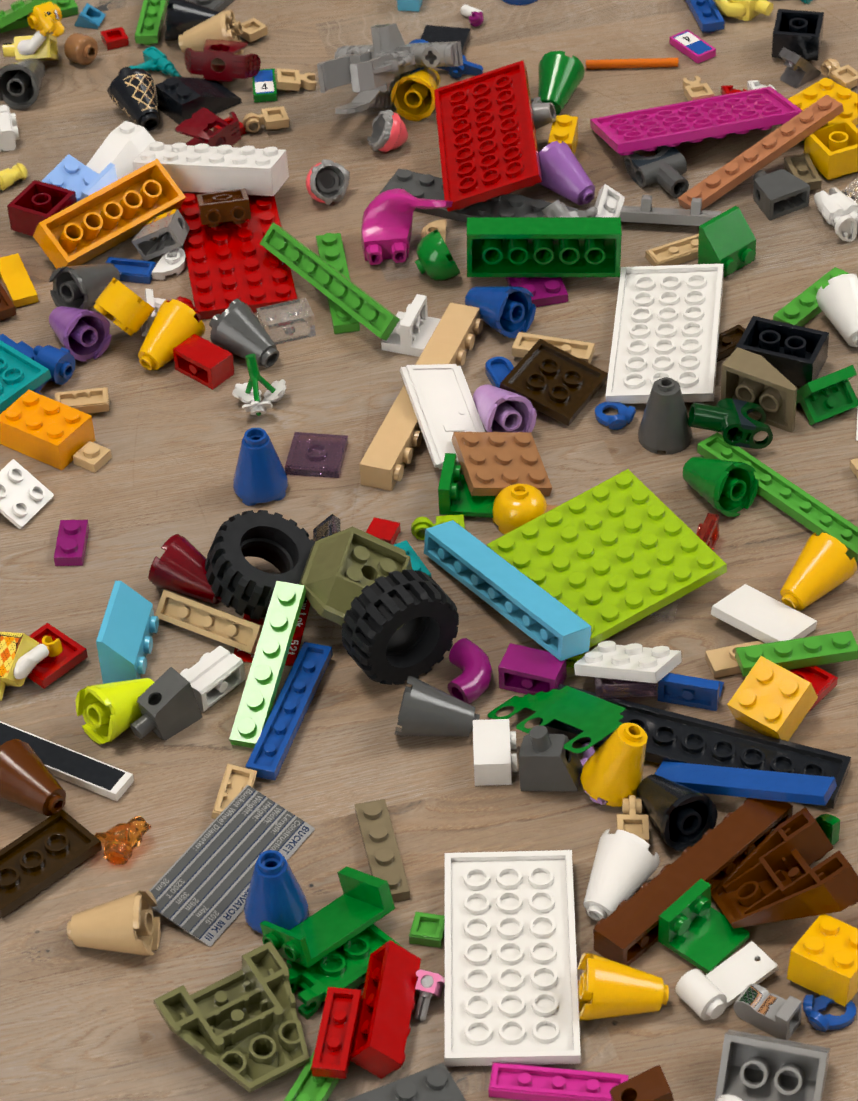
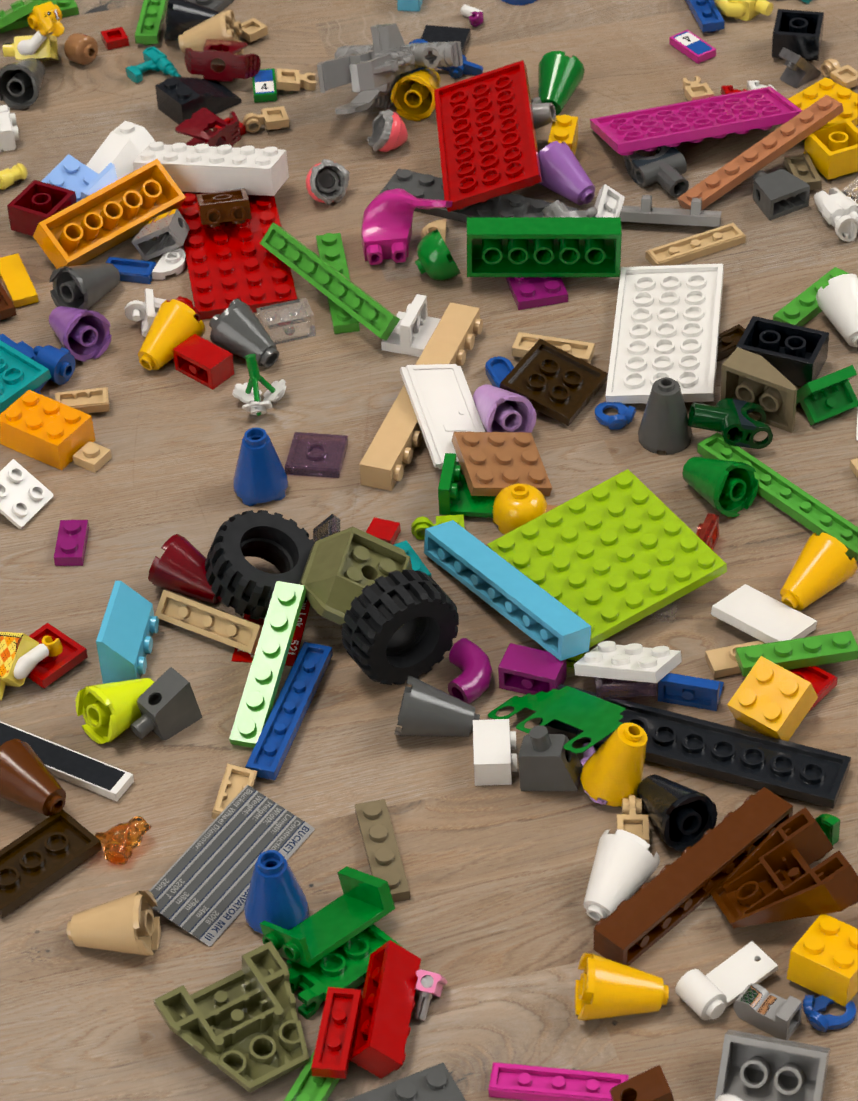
(90, 17): dark azure slope -> none
(124, 306): yellow brick -> none
(136, 96): black cone -> none
(214, 676): white brick -> none
(427, 930): bright green tile -> none
(503, 308): blue cone -> none
(510, 959): white plate -> none
(631, 63): orange bar -> none
(698, 930): green bracket -> none
(727, 241): green slope -> none
(750, 782): blue tile -> none

